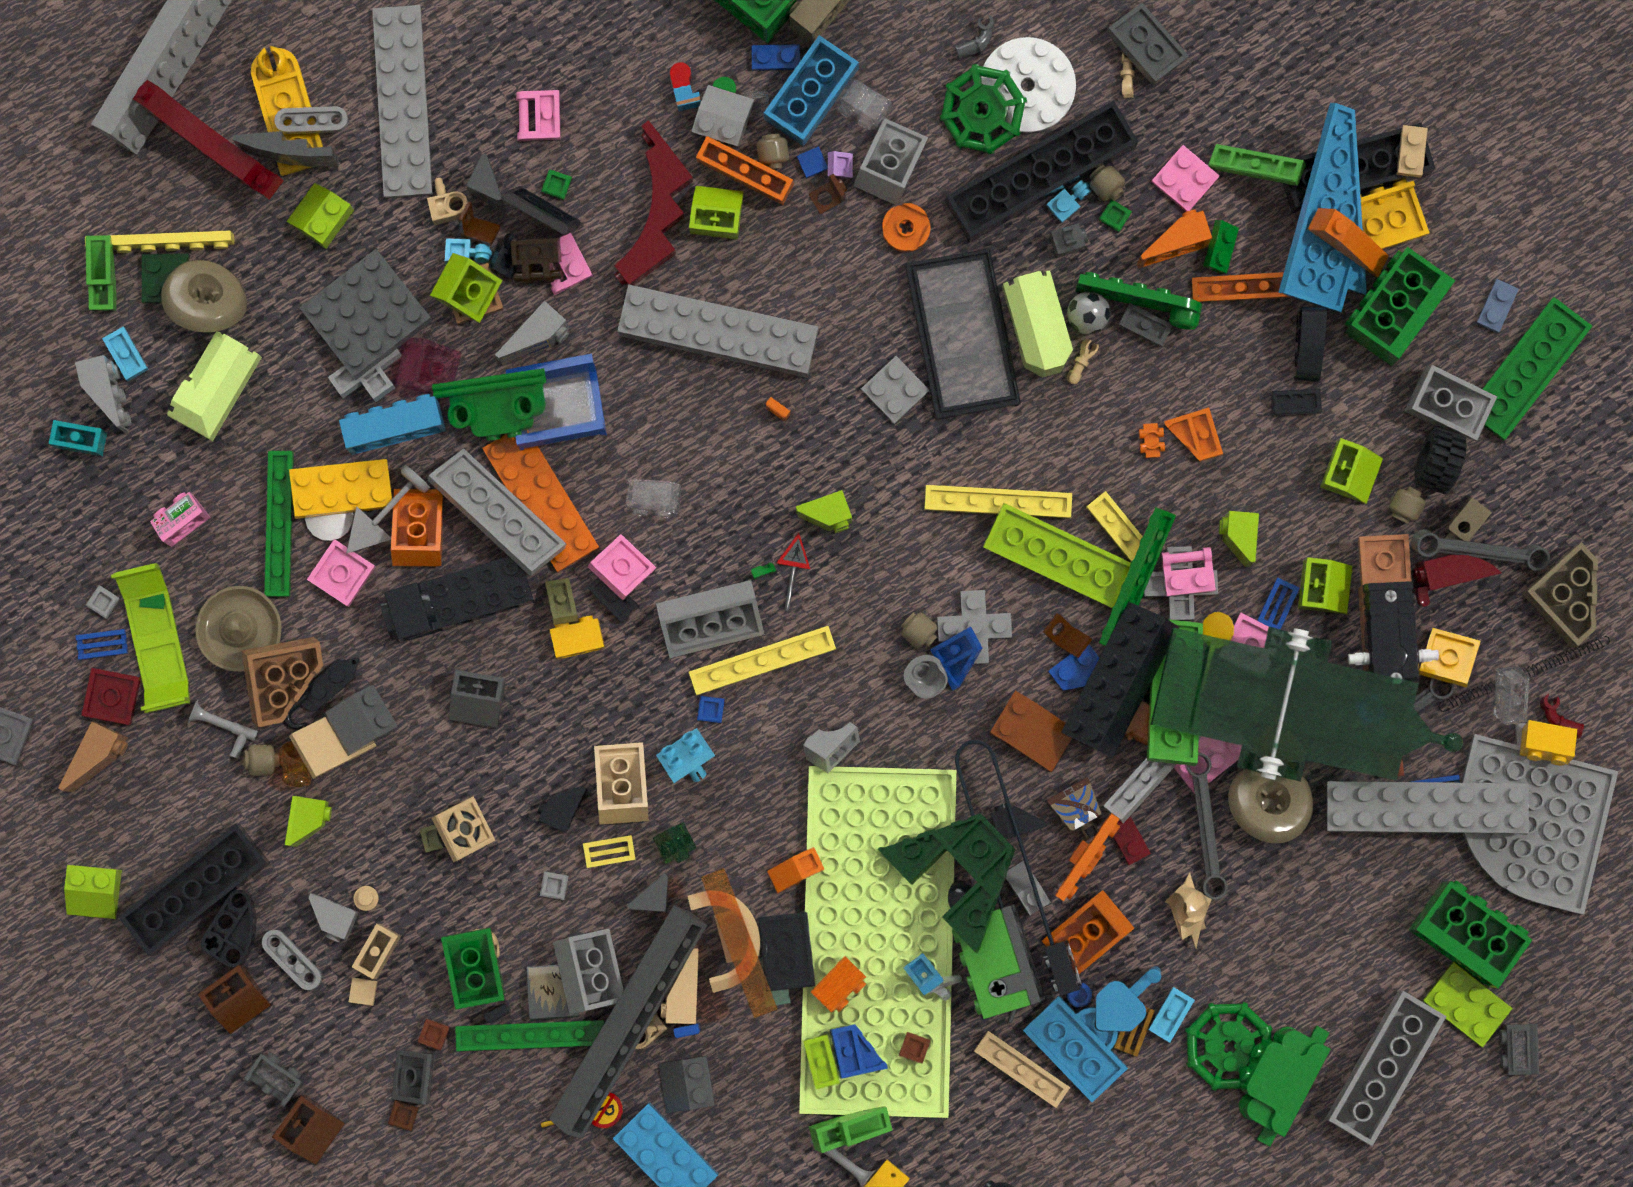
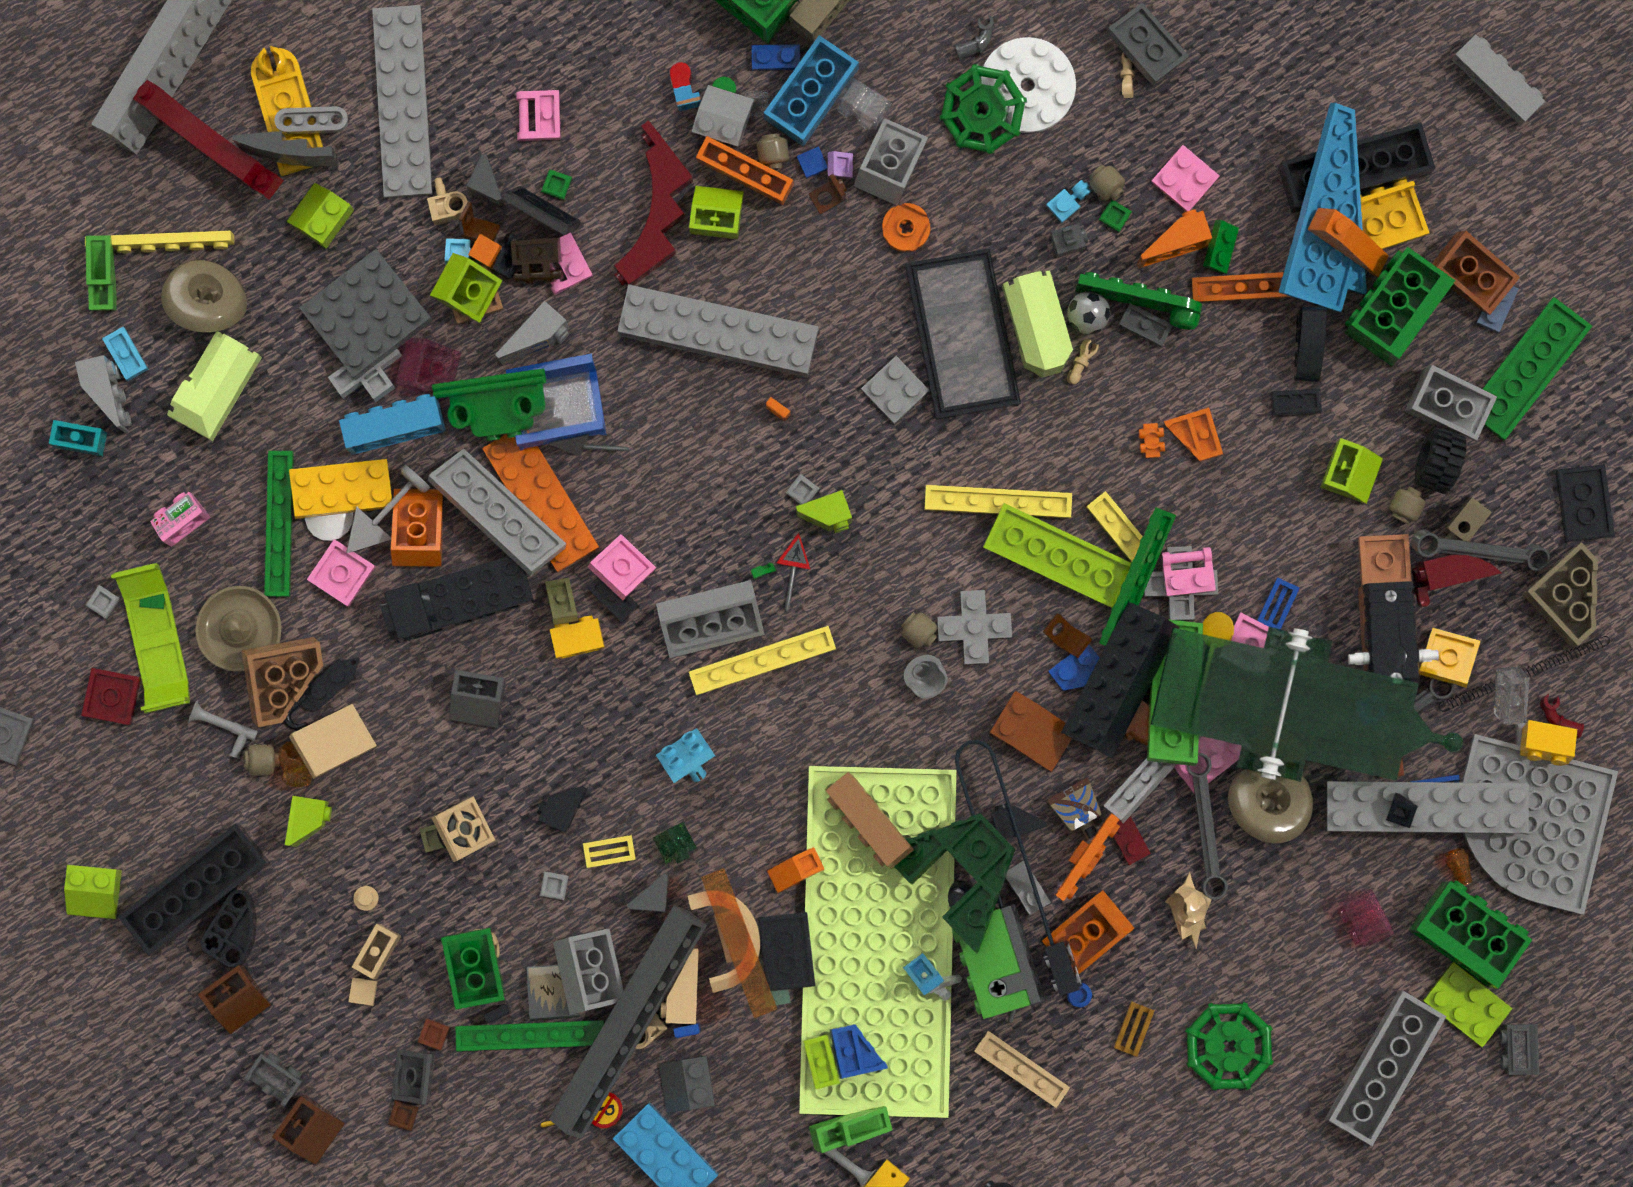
(81, 647): blue tile -> none
(95, 753): medium nougat slope -> none
(155, 272): dark green wing -> none
(281, 954): light grey plate -> none
(333, 917): light grey slope -> none
(361, 720): dark grey slope -> none
(485, 250): none -> orange tile
(576, 445): none -> dark grey piece
(621, 783): tan slope -> none
(653, 497): clear brick -> none
(710, 709): blue tile -> none
(802, 490): none -> light grey tile
(829, 748): light grey arch -> none
(839, 984): orange brick -> none
(869, 820): none -> medium nougat brick
(914, 1047): copper plate -> none
(958, 655): blue wing -> none
(1041, 171): black brick -> none
(1080, 1046): dark azure plate -> none
(1171, 1014): medium azure plate -> none
(1240, 535): lime slope -> none
(1257, 164): bright green plate -> none
(1280, 1079): green brick -> none
(1325, 586): lime slope -> none
(1365, 918): none -> clear pink slope
(1401, 811): none -> black slope
(1412, 151): tan plate -> none
(1459, 865): none -> clear orange cone
(1477, 272): none -> dark orange slope
(1498, 80): none -> light grey brick
(1585, 503): none -> black tile

